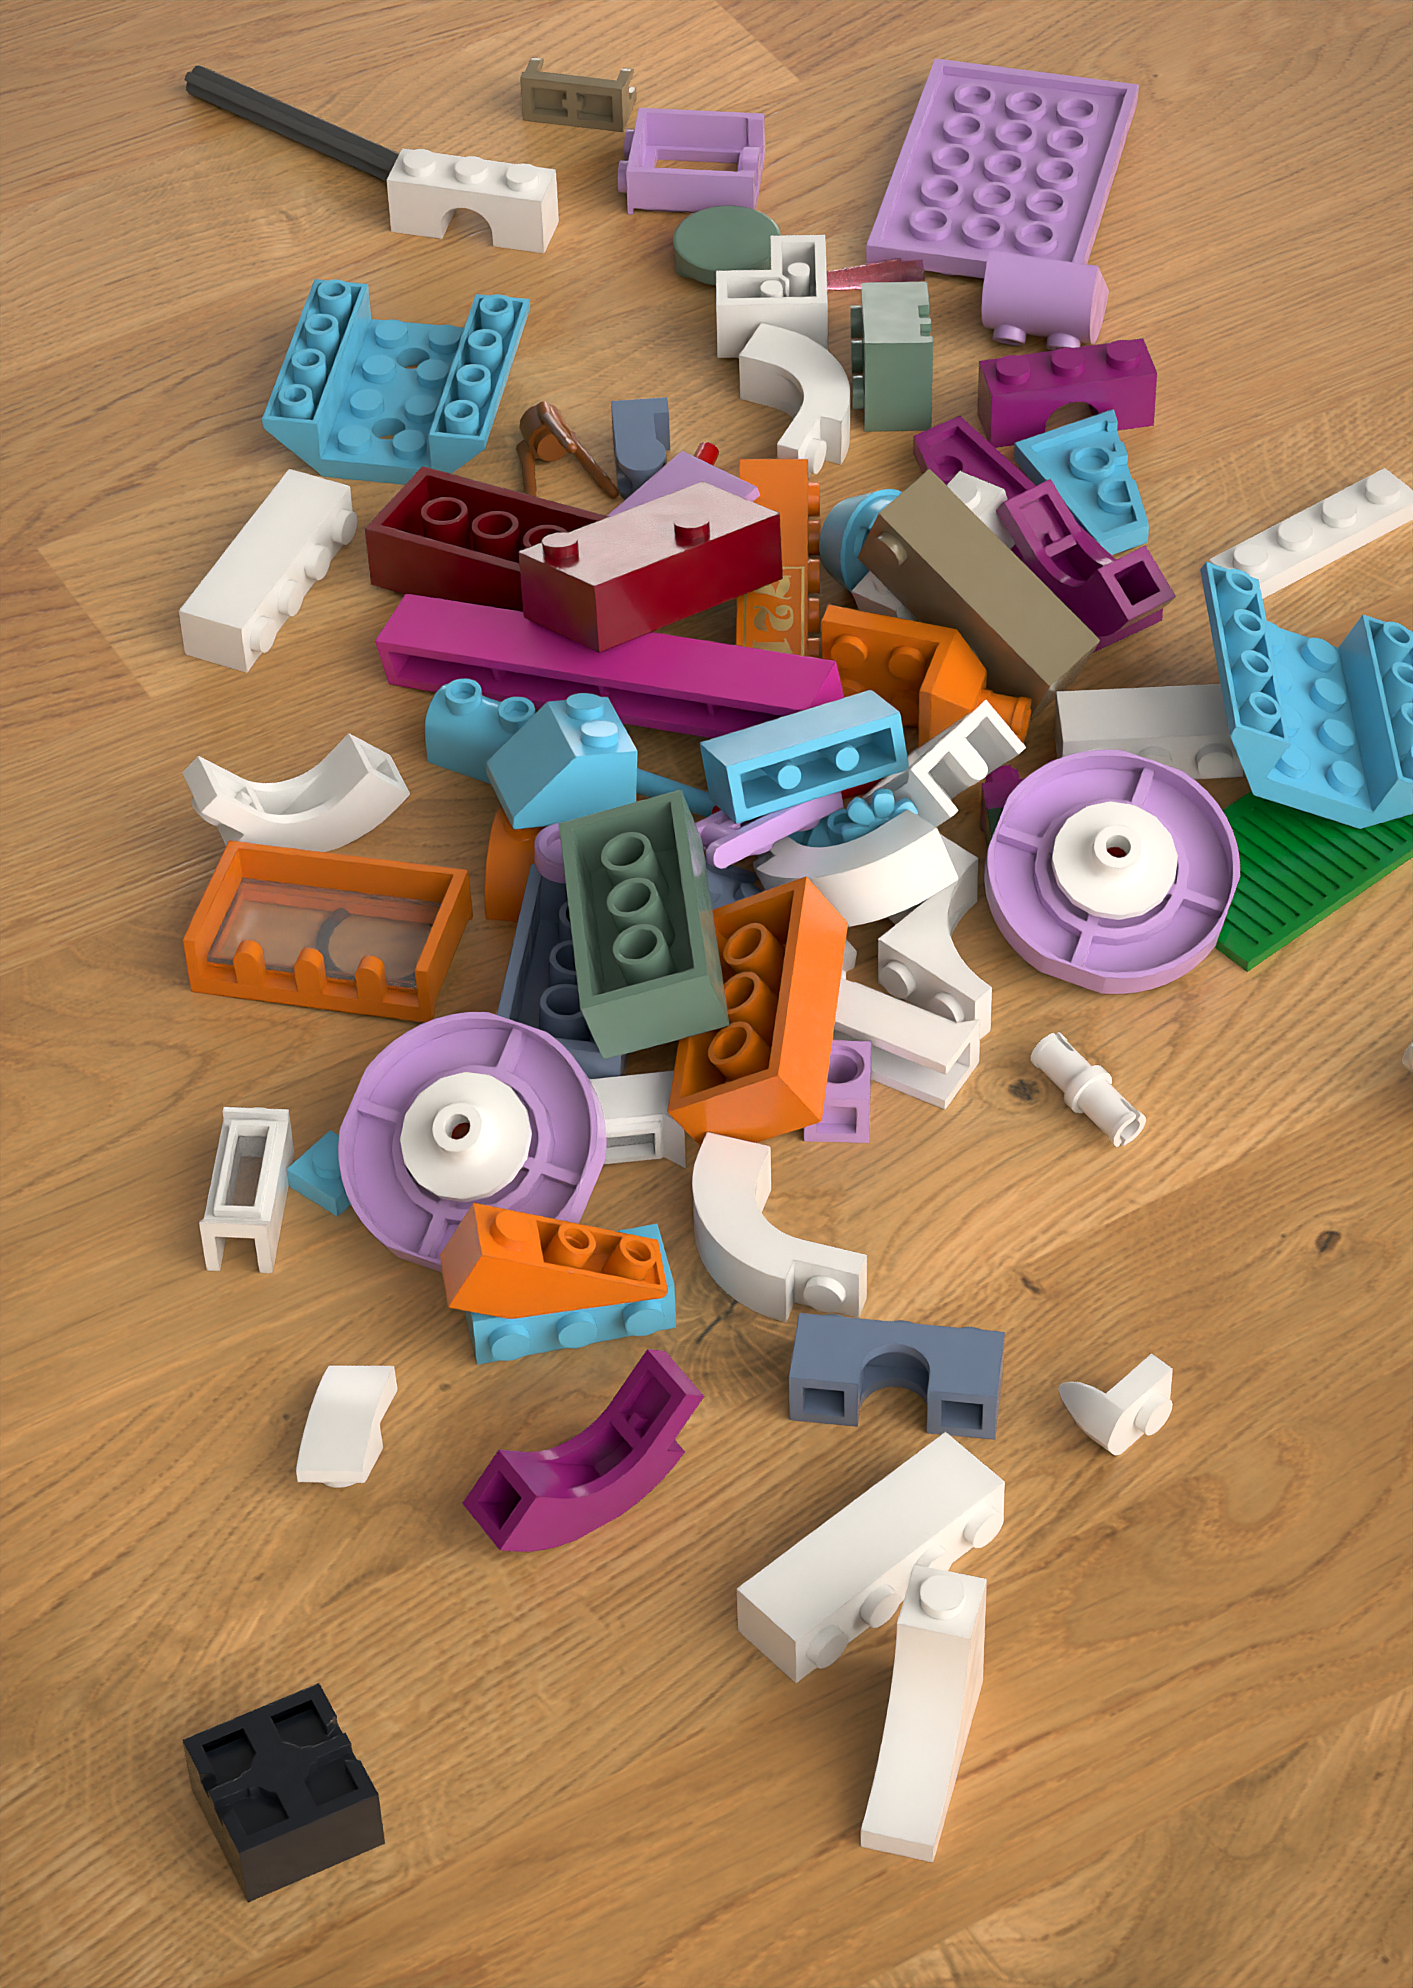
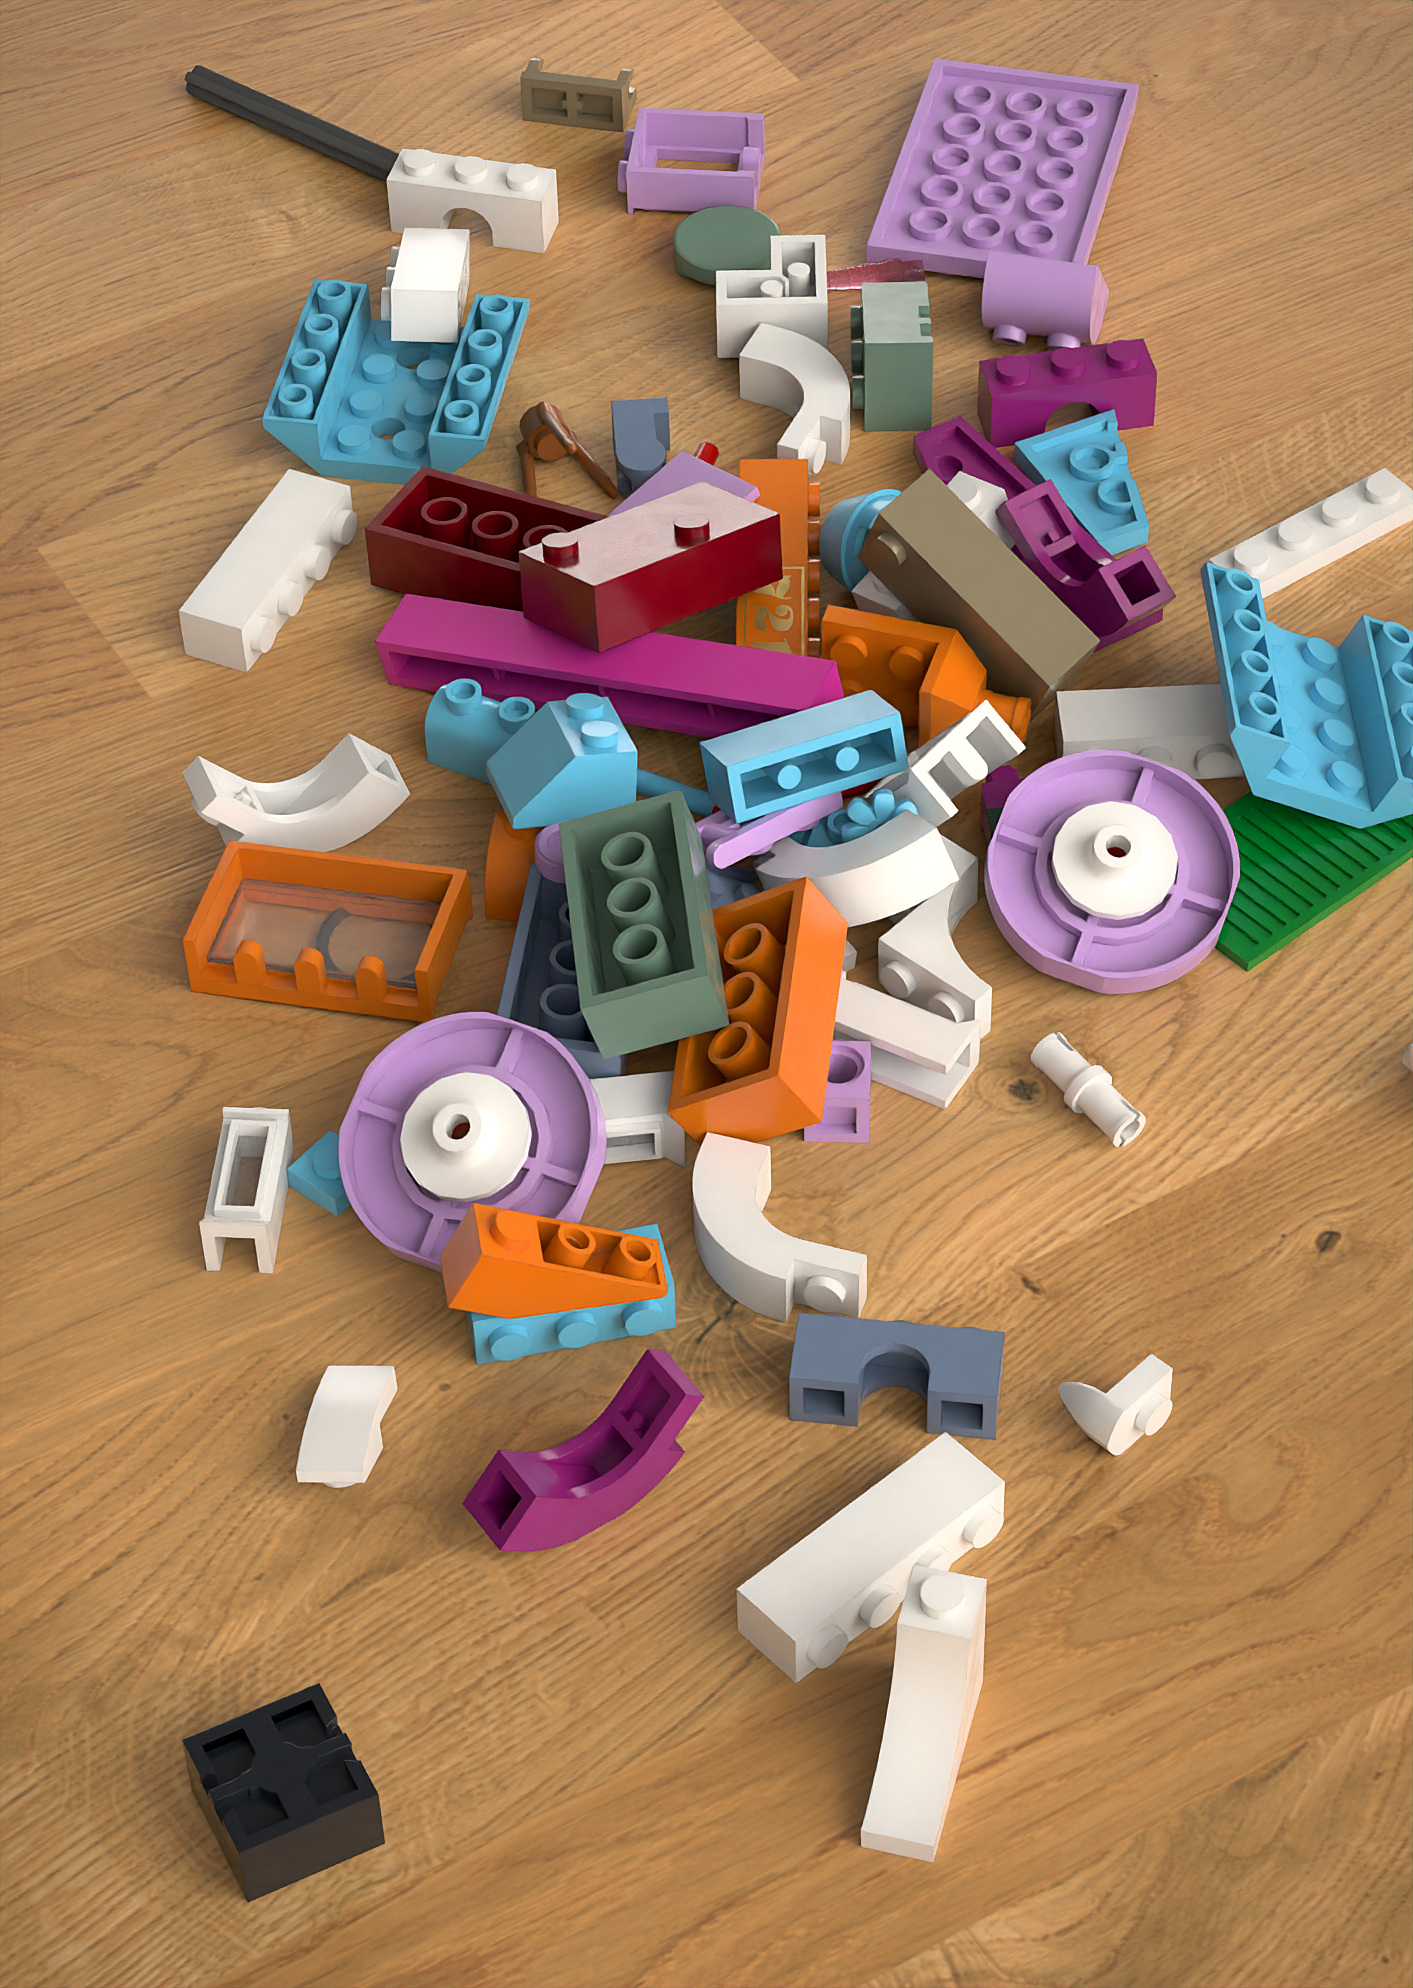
(427, 285): none -> white brick

